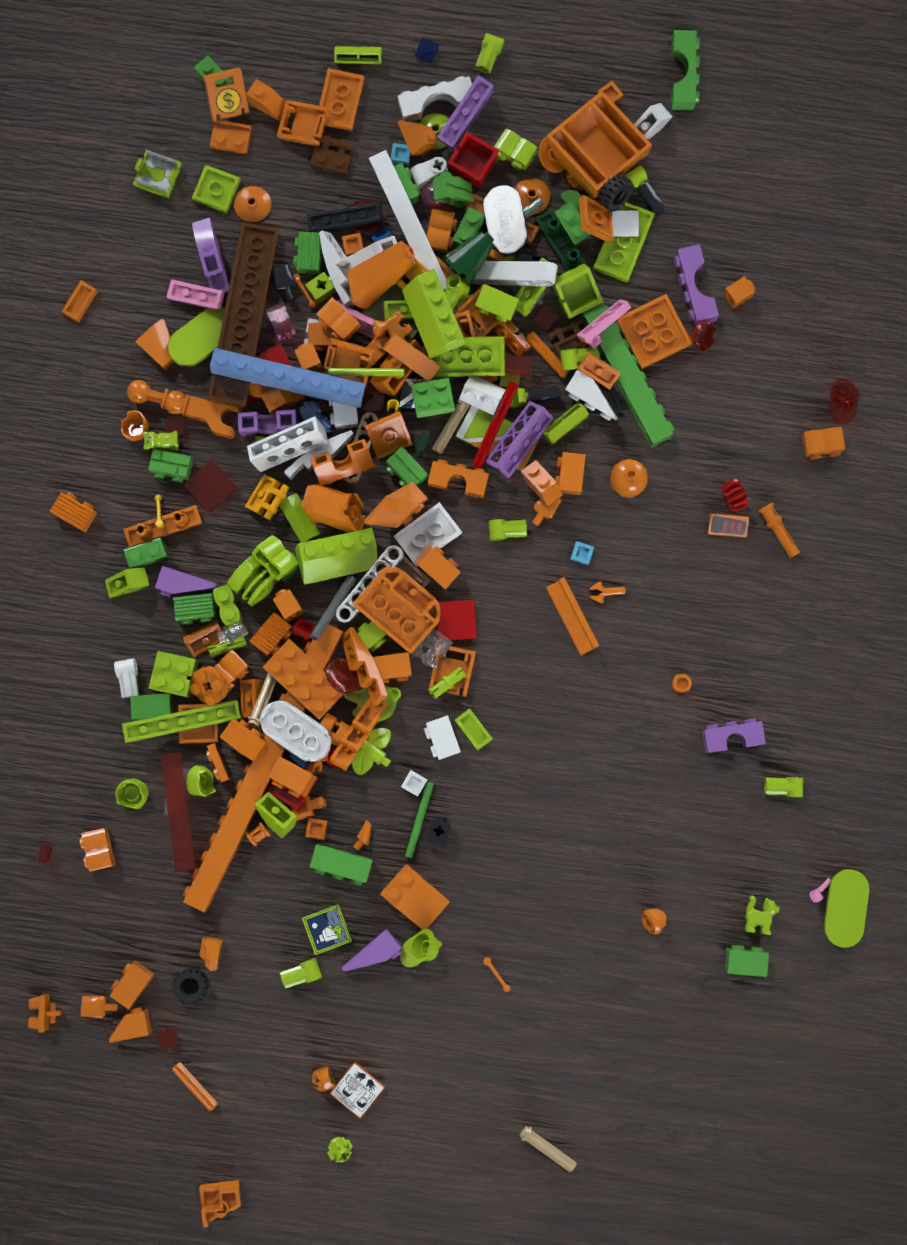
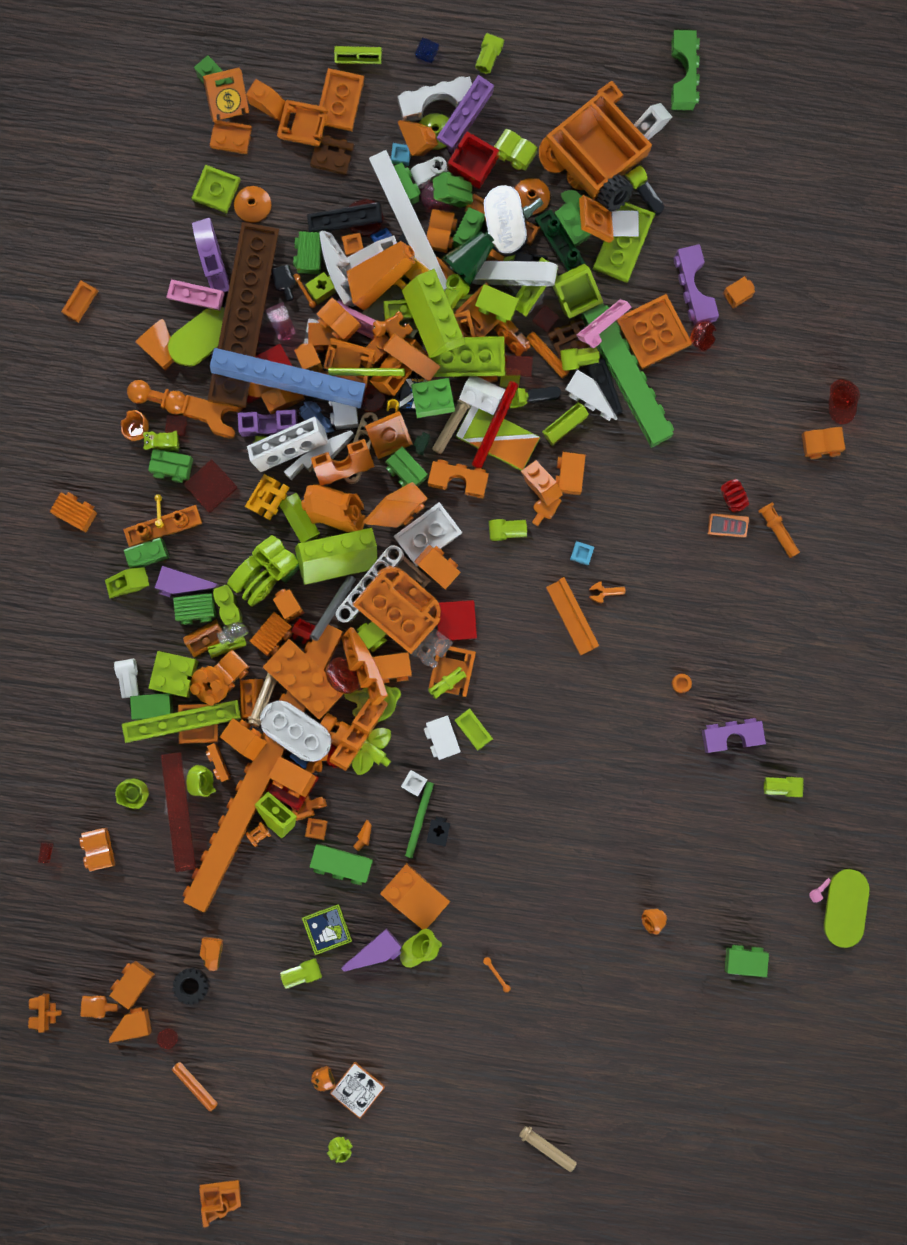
(156, 173): piece -> none
(522, 440): medium lavender fence -> none
(599, 370): orange plate -> none
(628, 478): orange cylinder -> none
(760, 918): lime animal -> none

